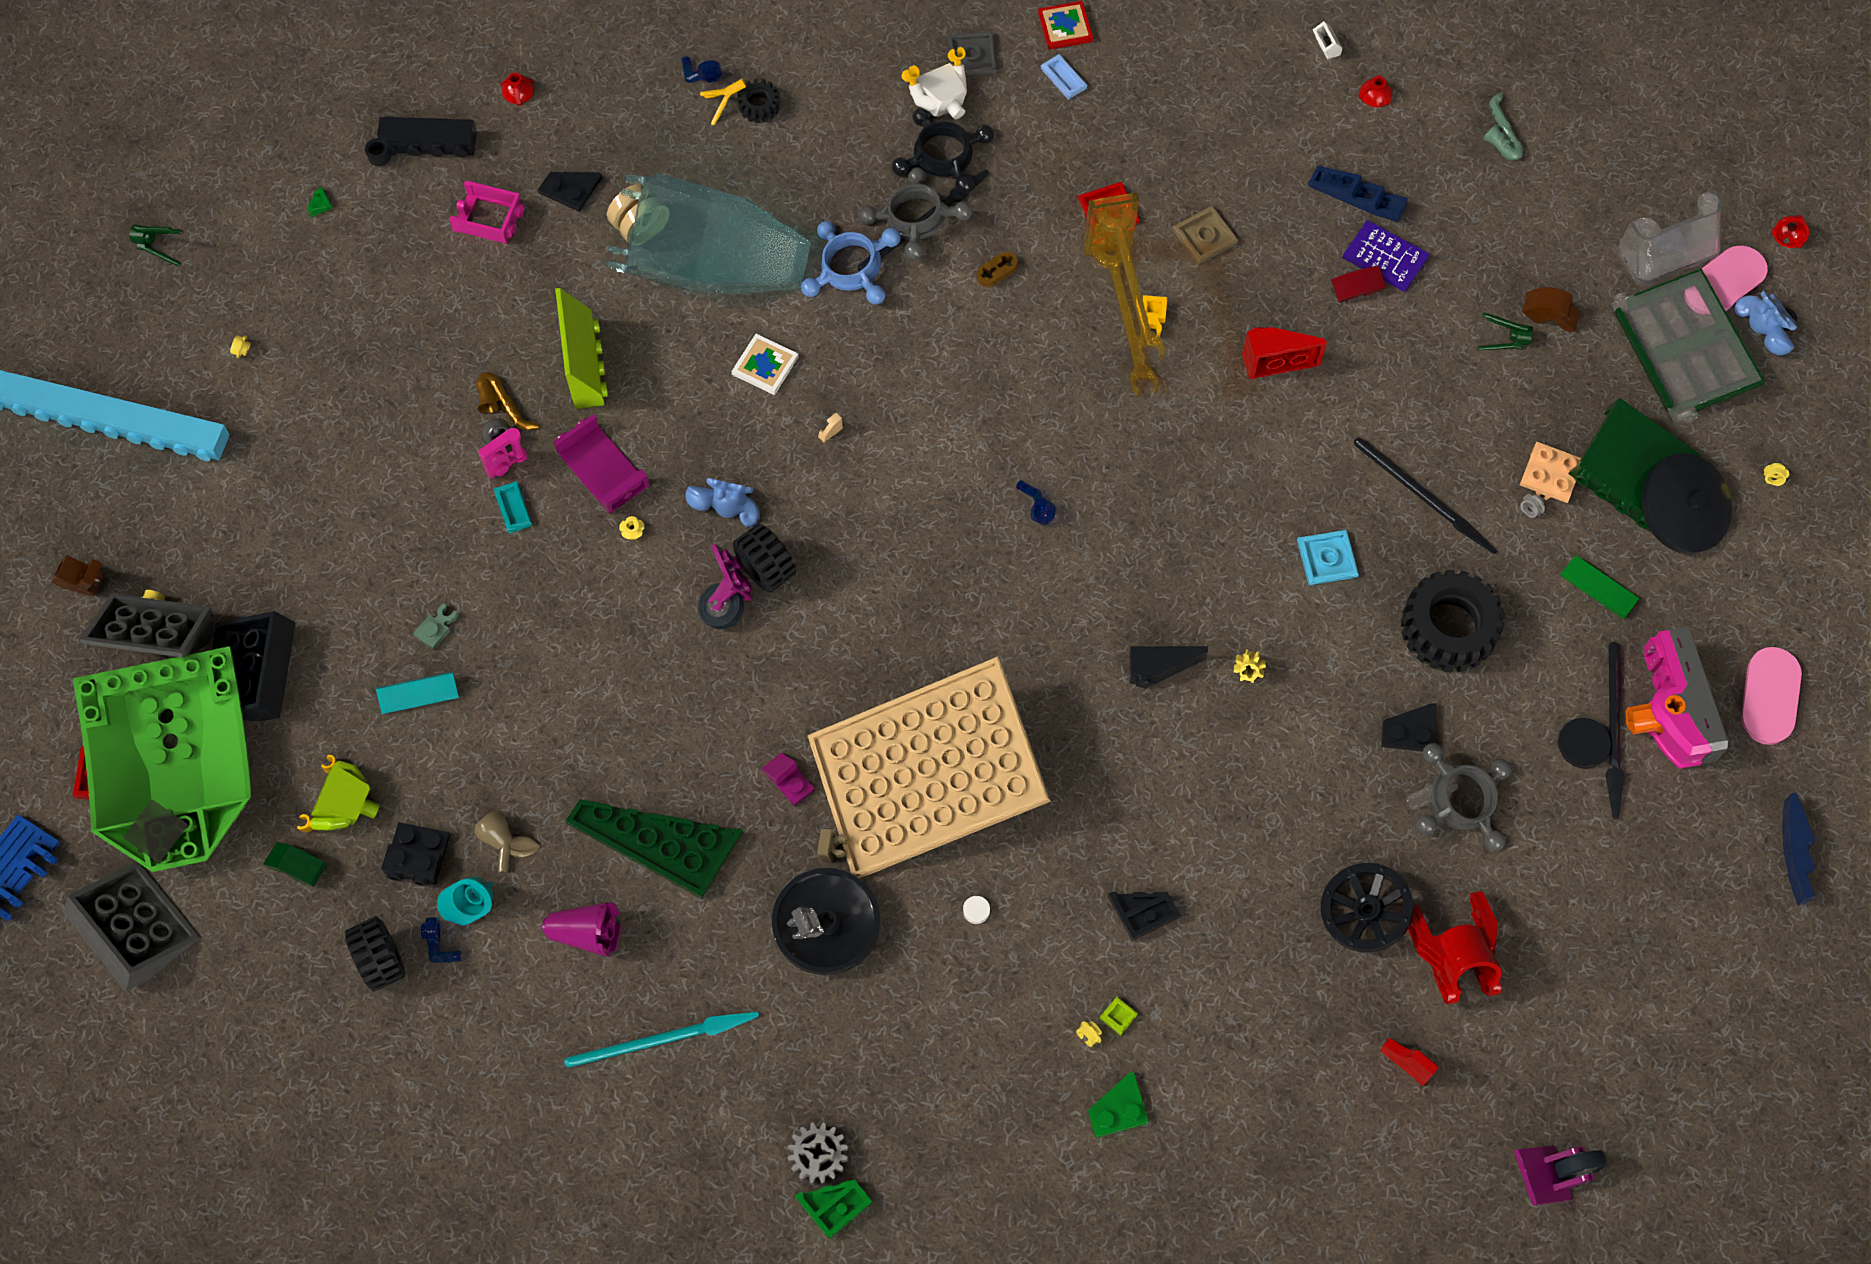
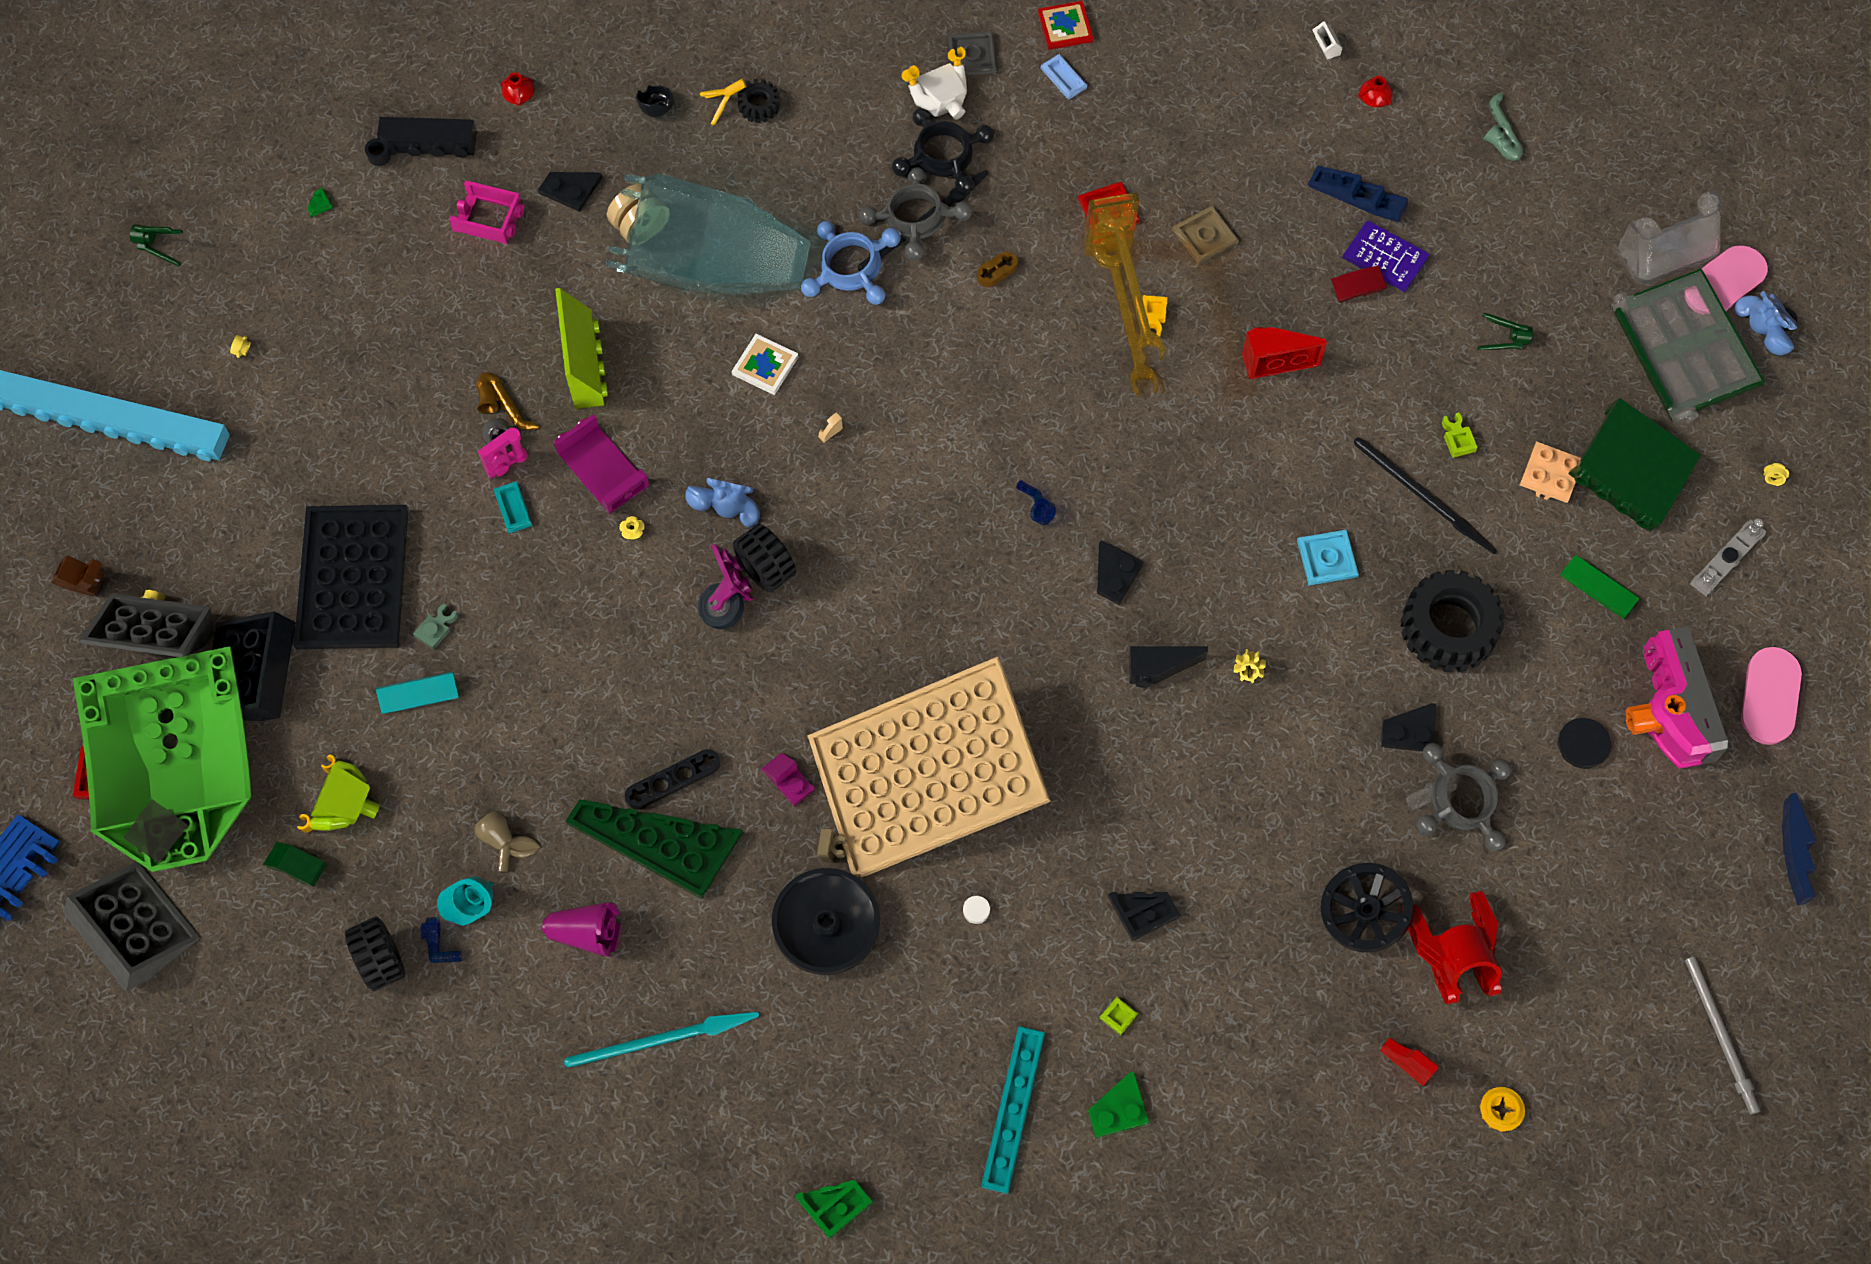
(351, 577): none -> black plate
(415, 854): black plate -> none
(647, 99): none -> black hair
(670, 775): none -> black beam
(707, 71): clear blue plate -> none
(804, 1150): light grey gear -> none
(807, 923): clear tile -> none
(1013, 1110): none -> teal tile
(1091, 1031): light yellow plate -> none
(1115, 572): none -> black wing
(1458, 439): none -> lime plate
(1511, 1101): none -> yellow gear
(1533, 502): light grey plate -> none
(1546, 1171): magenta plate -> none
(1551, 304): reddish brown brick -> none
(1614, 774): black piece -> none
(1686, 503): black dish -> none
(1728, 556): none -> light grey piece
(1743, 1085): none -> light grey bar
(1796, 234): red piece -> none

